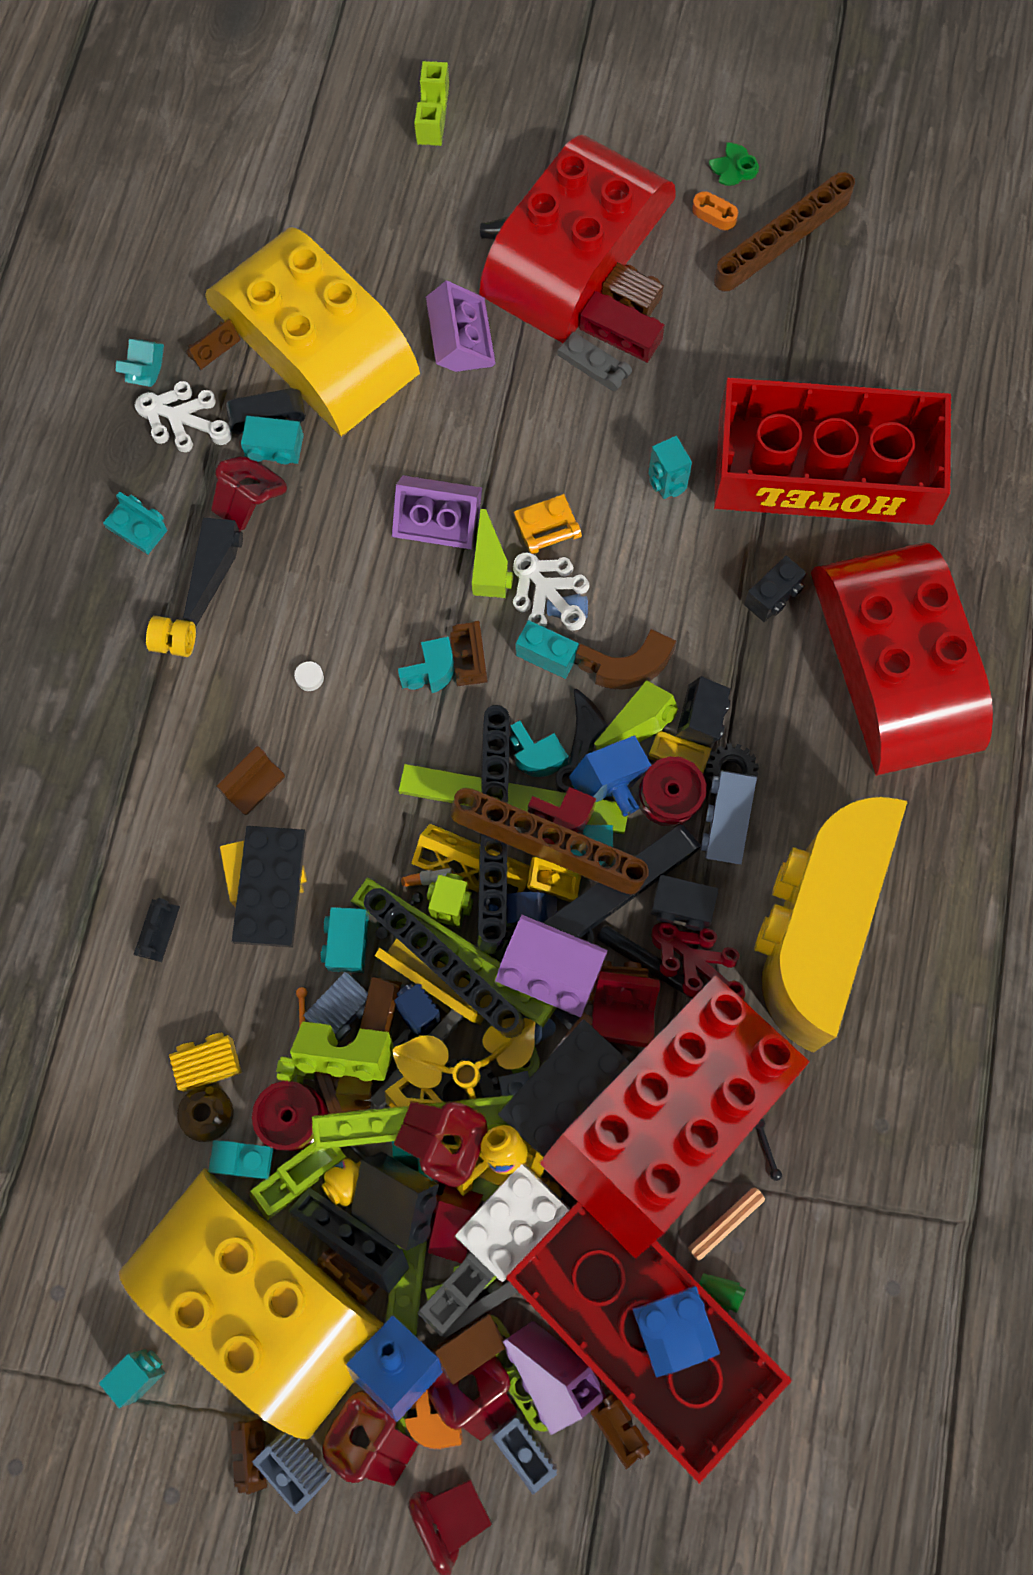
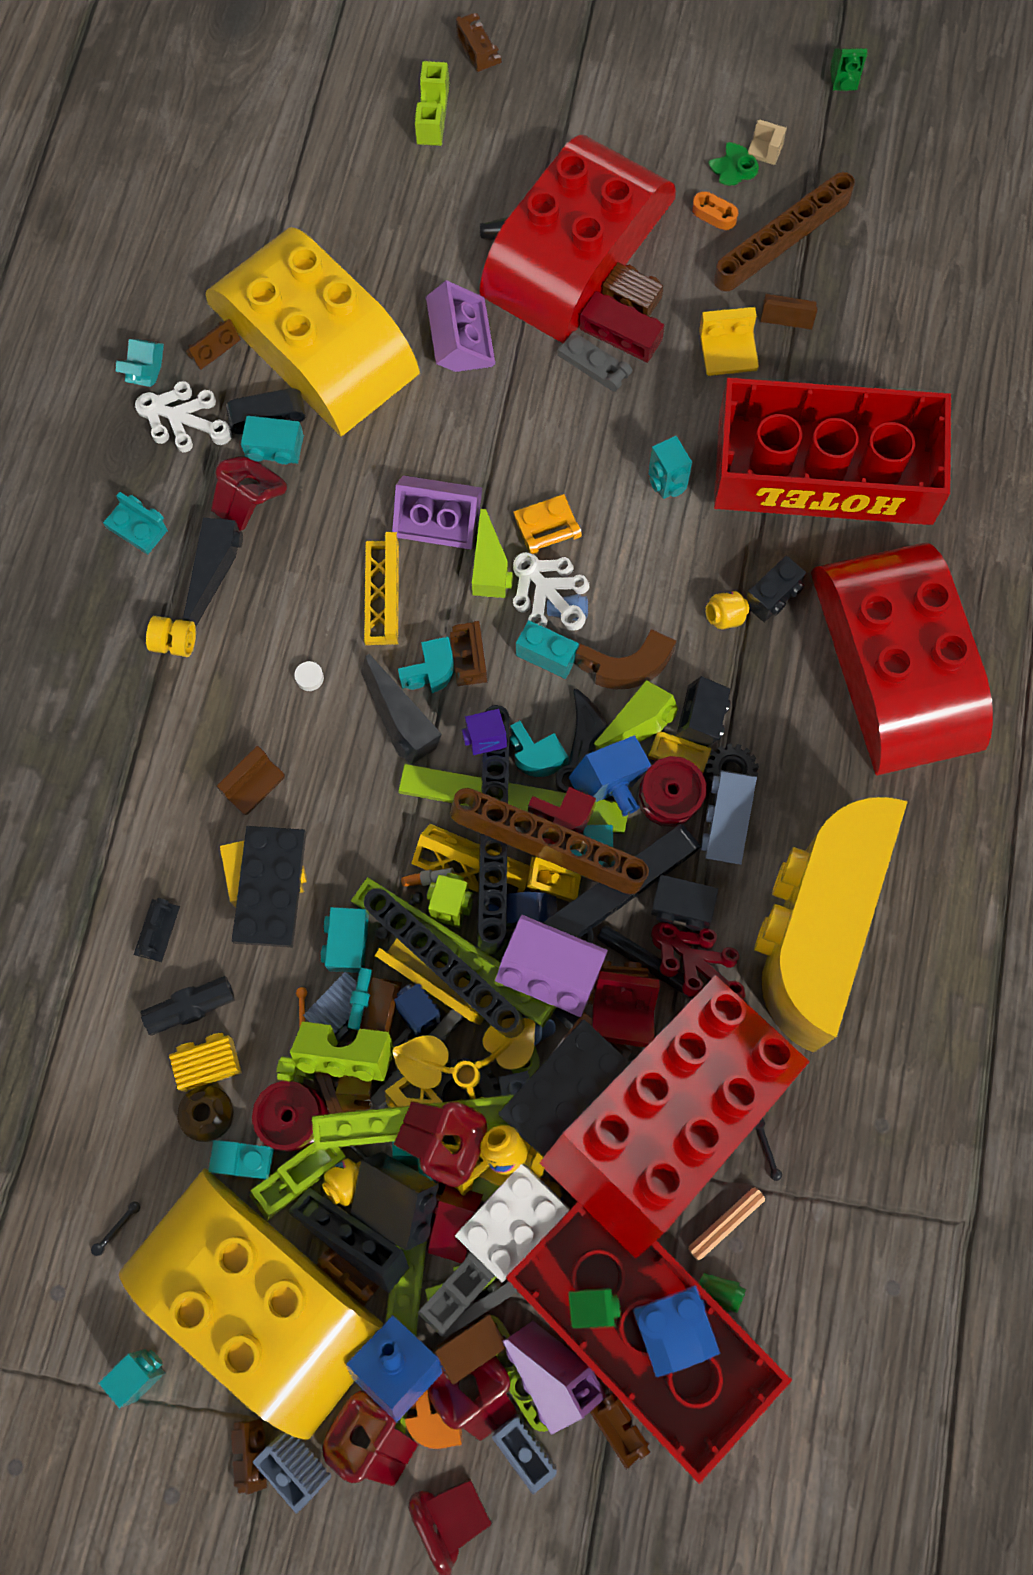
(99, 1248): none -> black hinge
(187, 1005): none -> black piece
(359, 999): none -> teal bar
(390, 587): none -> yellow fence
(405, 723): none -> black slope
(477, 43): none -> reddish brown hinge
(484, 732): none -> dark purple brick
(593, 1308): none -> green slope
(727, 610): none -> yellow head
(728, 341): none -> yellow bracket
(767, 141): none -> tan panel
(789, 311): none -> reddish brown panel
(847, 68): none -> green slope

